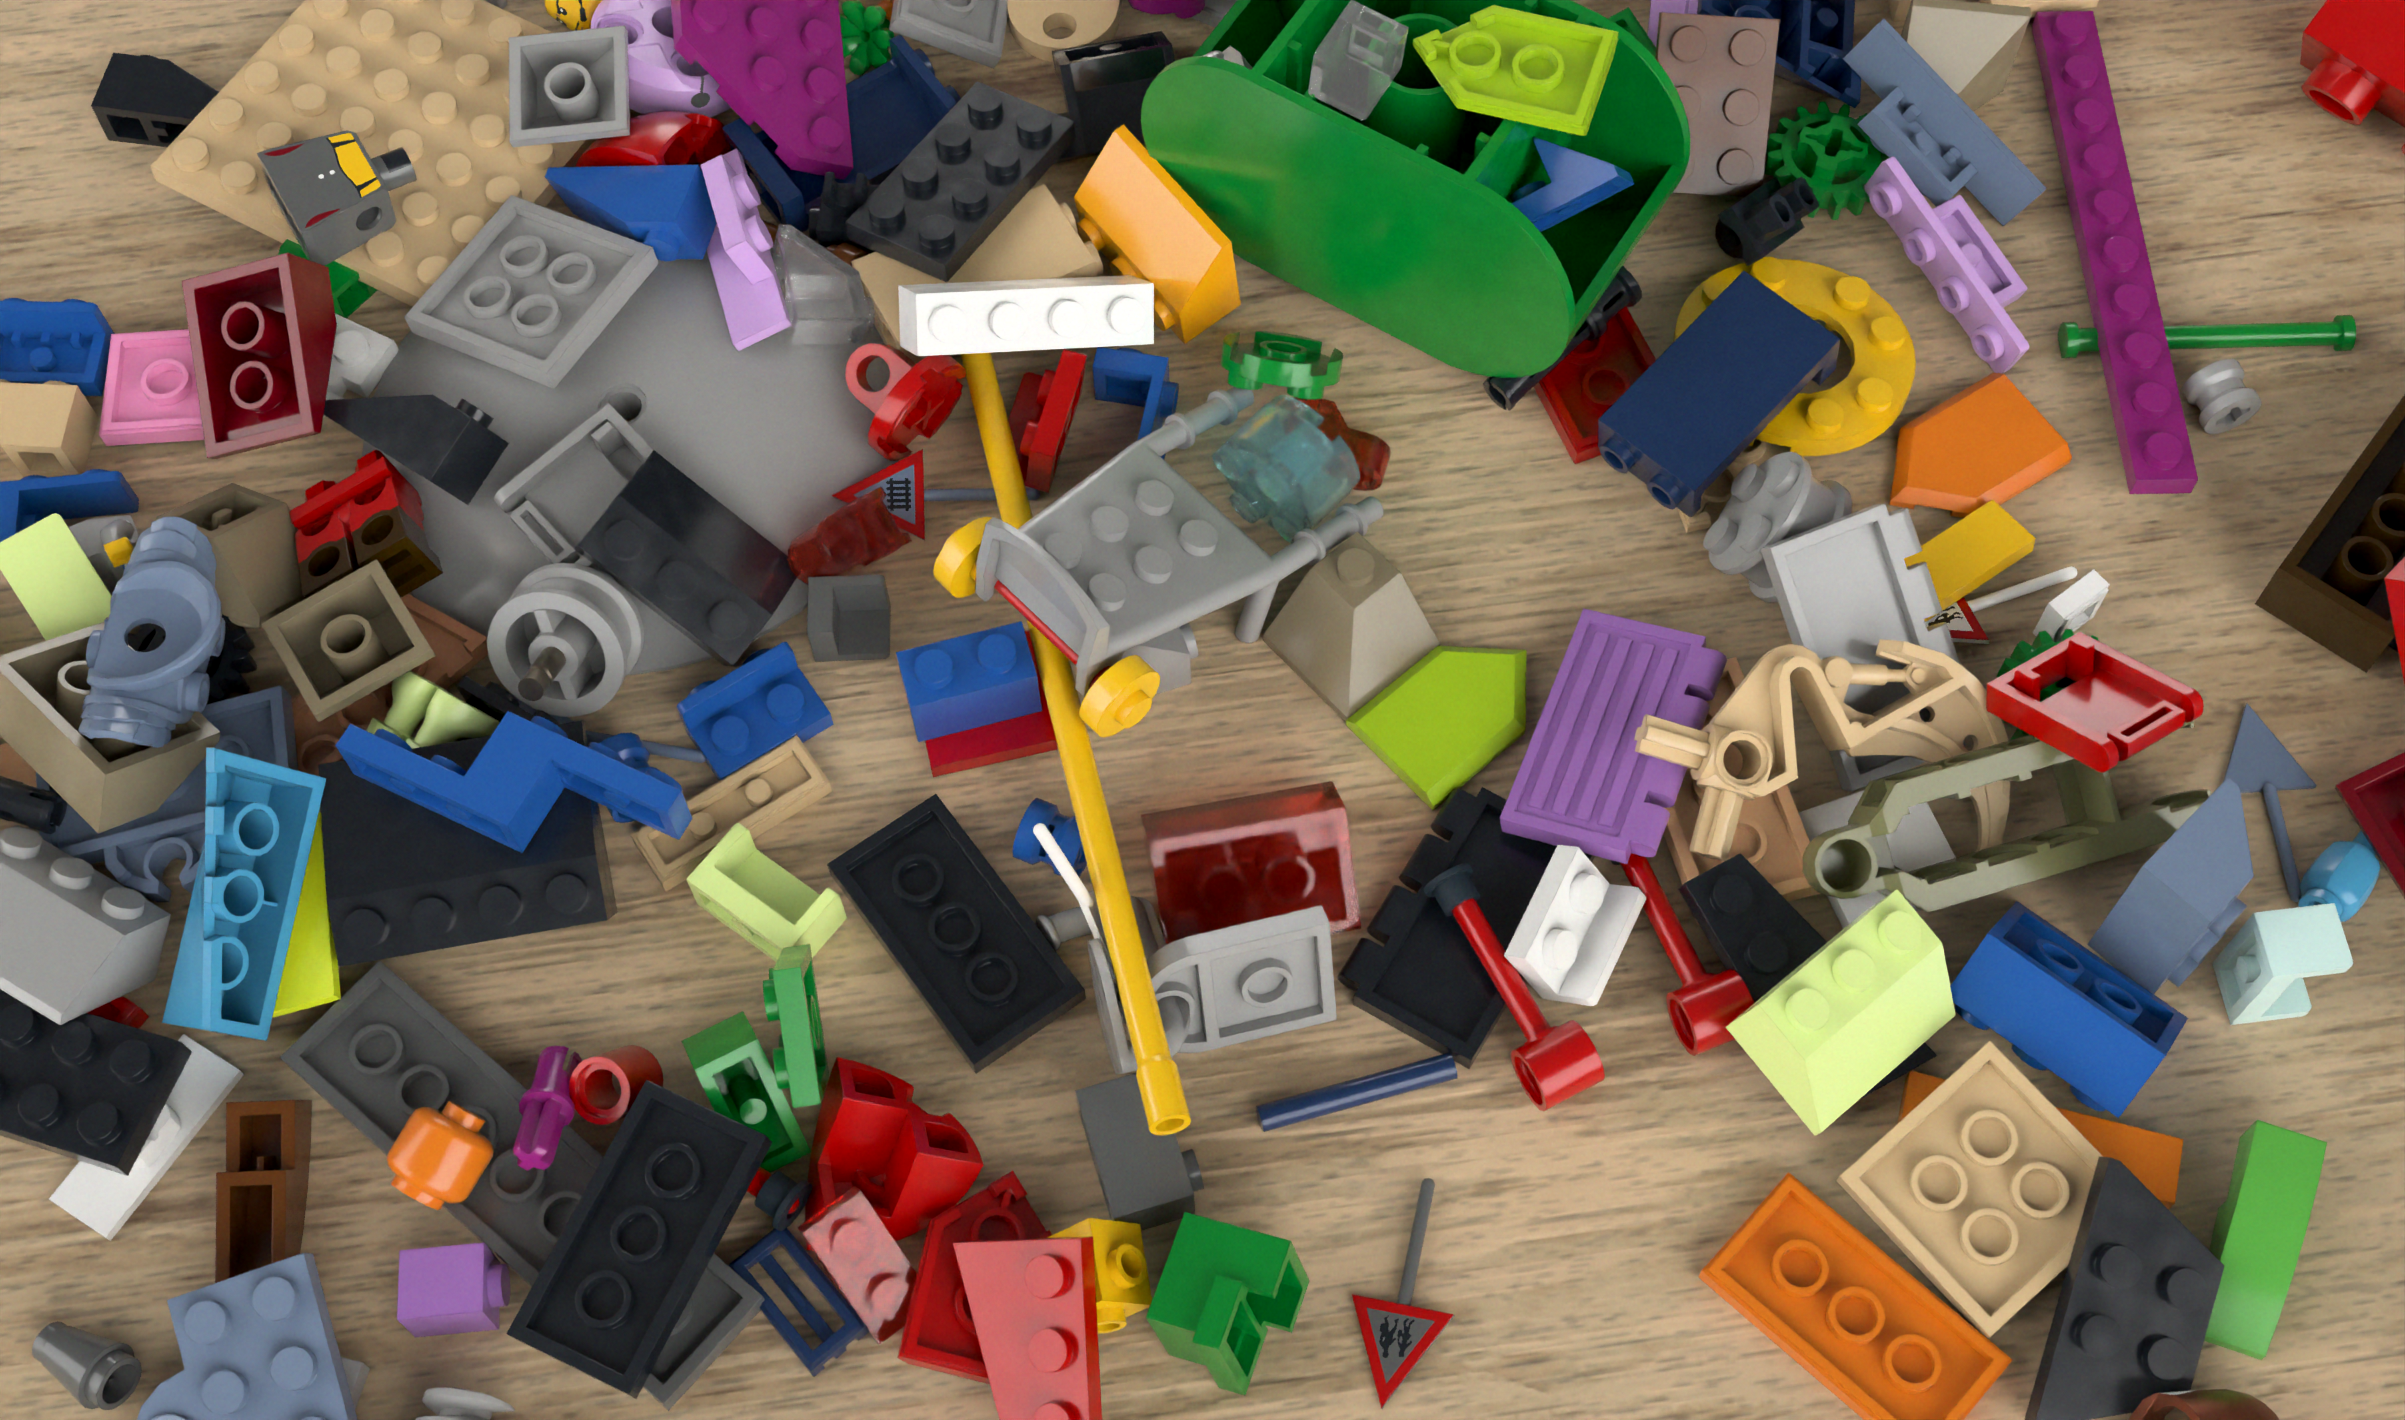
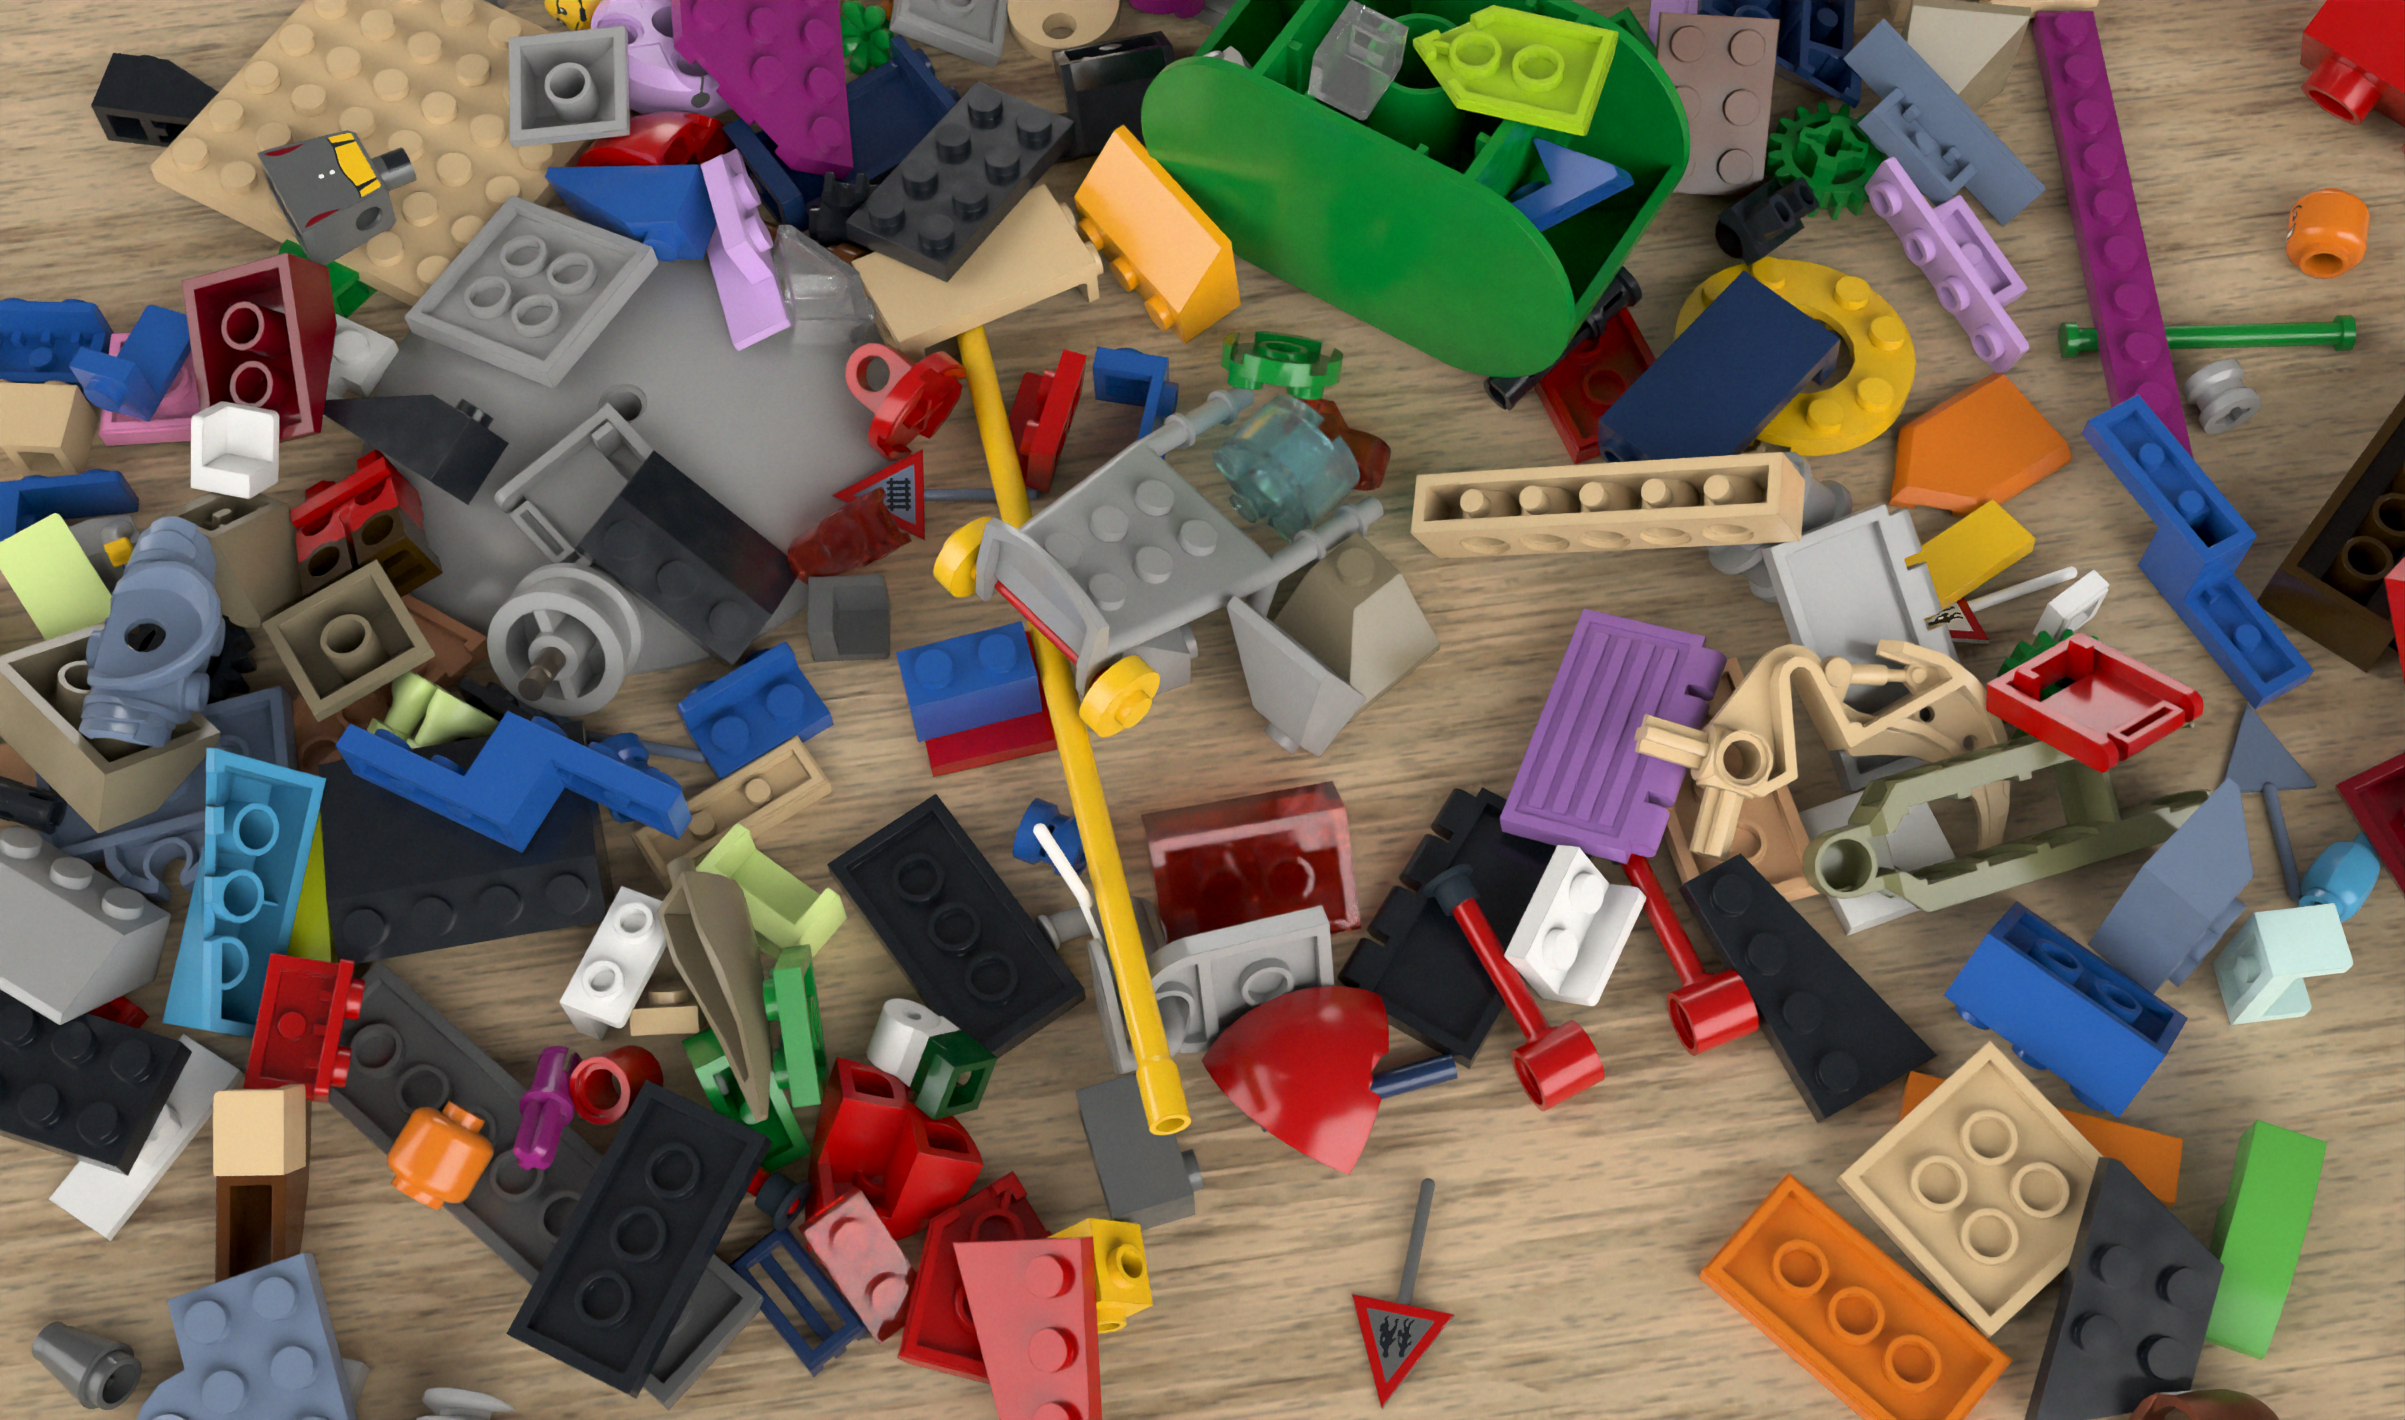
(143, 368): none -> blue bracket
(234, 449): none -> white panel
(259, 1131): none -> tan panel
(303, 1025): none -> red bracket
(451, 1289): medium lavender brick -> none
(616, 965): none -> white bracket
(667, 1012): none -> tan plate
(721, 963): none -> dark tan piece
(929, 1057): none -> leg
(1026, 315): white brick -> none
(1222, 1294): green plate -> none
(1290, 684): none -> light grey slope
(1307, 1069): none -> red brick
(1446, 717): lime tile -> none
(1610, 506): none -> tan brick
(1850, 1012): yellowish green slope -> none
(2197, 551): none -> blue bracket
(2327, 232): none -> orange head

